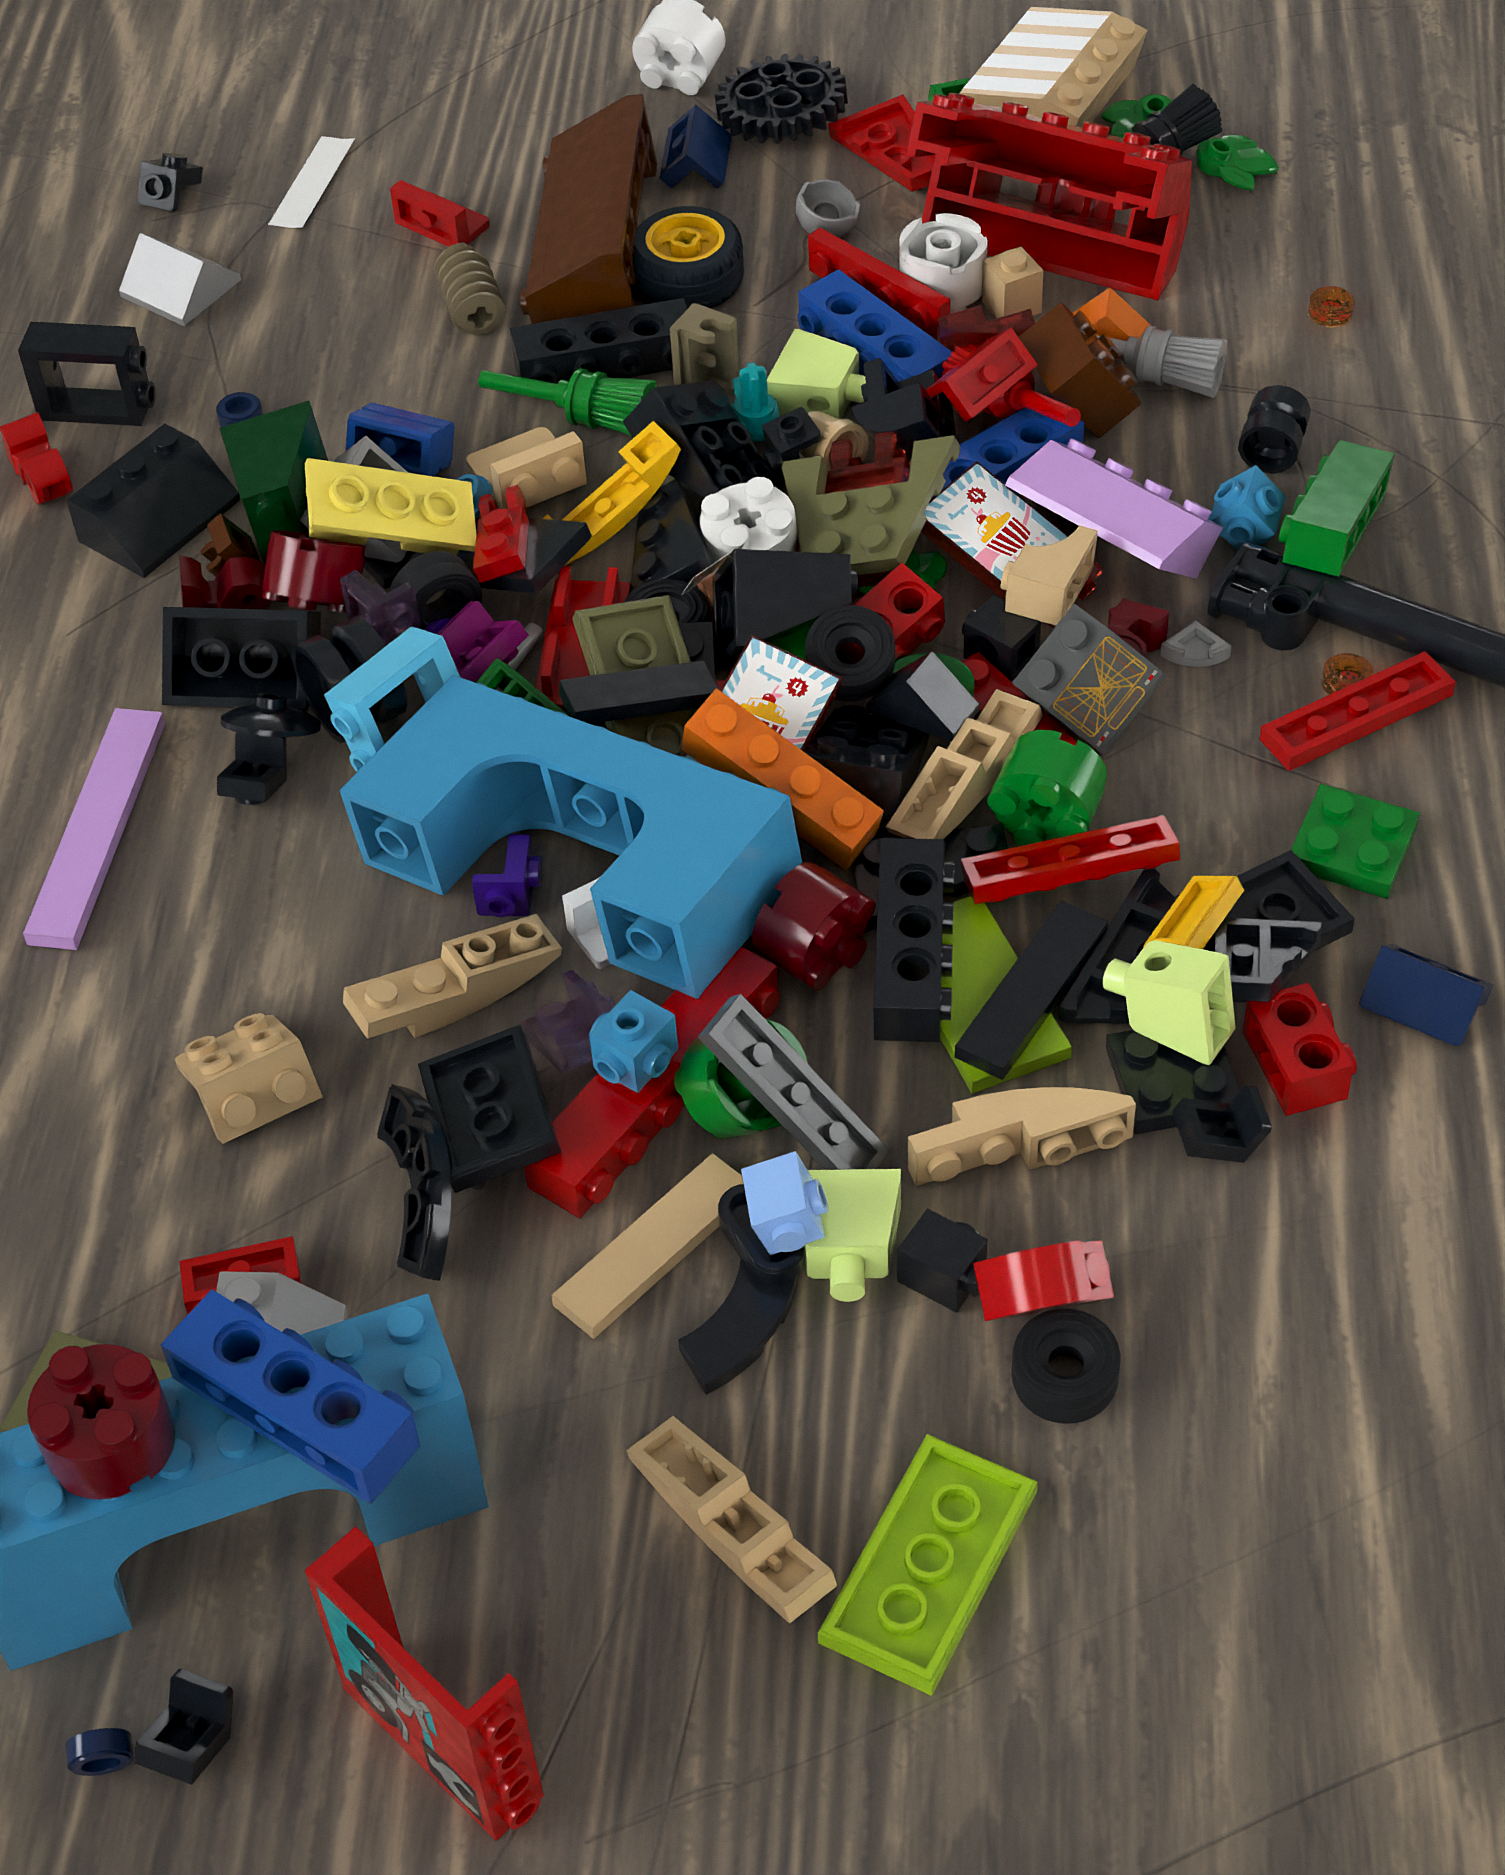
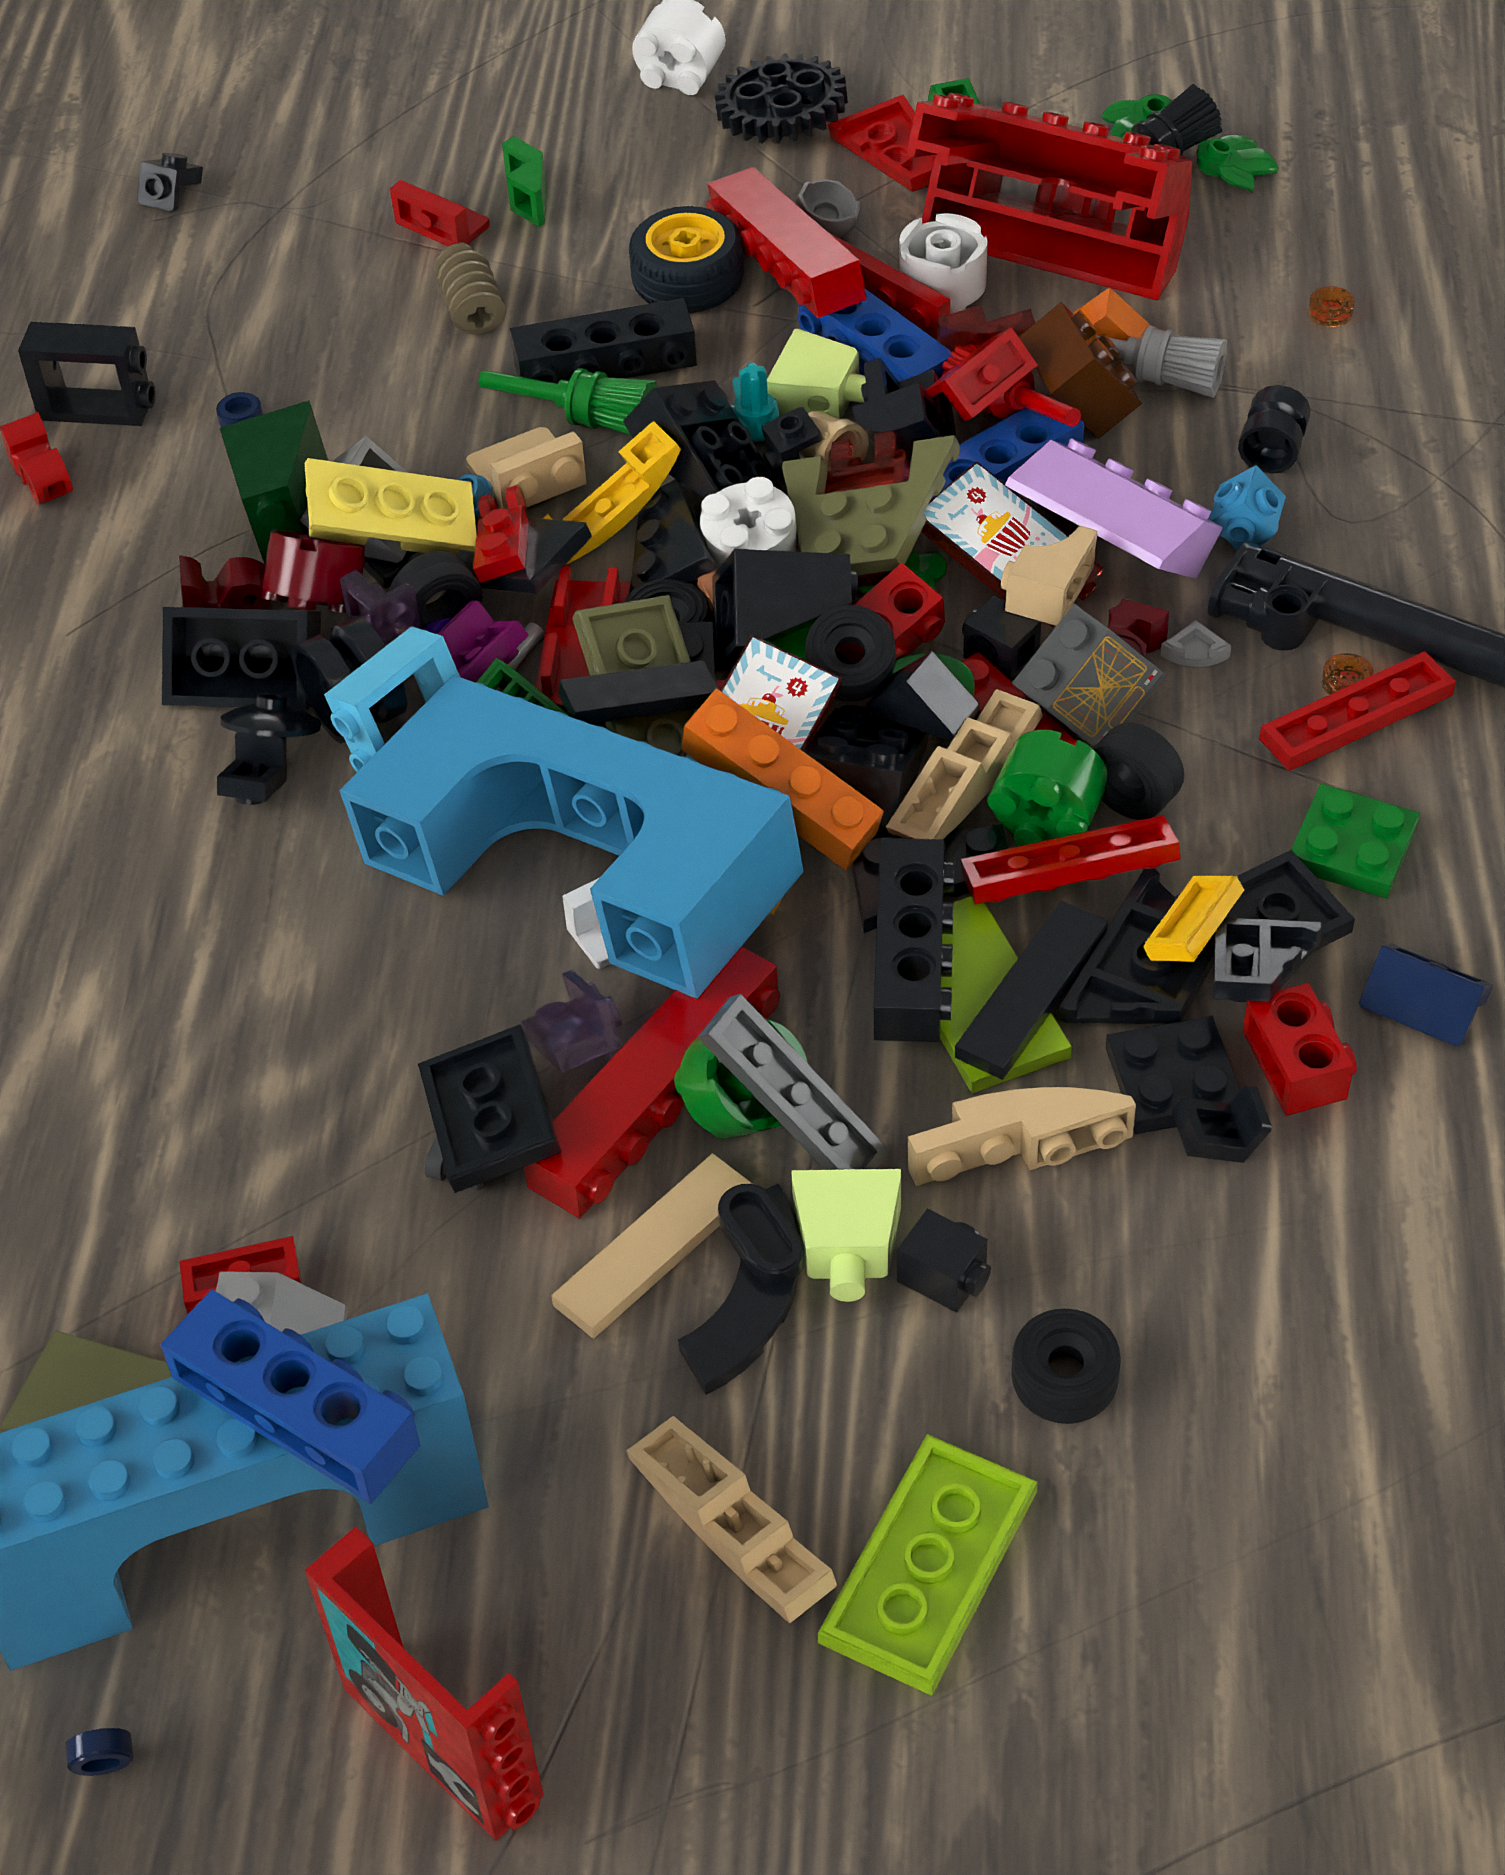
(94, 830): lavender tile -> none
(101, 1420): dark red brick -> none
(151, 501): black slope -> none
(173, 280): slope -> none
(188, 1729): black bracket -> none
(226, 543): reddish brown tile -> none
(249, 1075): tan bracket -> none
(311, 182): white sticker -> none
(411, 439): blue brick -> none
(421, 1148): black tile -> none
(465, 979): tan slope -> none
(509, 892): dark purple bracket -> none
(525, 180): none -> green slope
(590, 214): reddish brown windscreen -> none
(633, 1041): dark azure brick -> none
(695, 144): dark blue panel -> none
(705, 347): dark tan hinge -> none
(707, 572): sticker -> none
(784, 1203): light blue brick -> none
(789, 243): none -> brick
(813, 925): dark red brick -> none
(1012, 283): tan brick -> none
(1043, 1279): red brick -> none
(1060, 63): tan slope -> none
(1140, 769): none -> black tyre
(1177, 997): yellowish green torso -> none
(1336, 508): green brick -> none

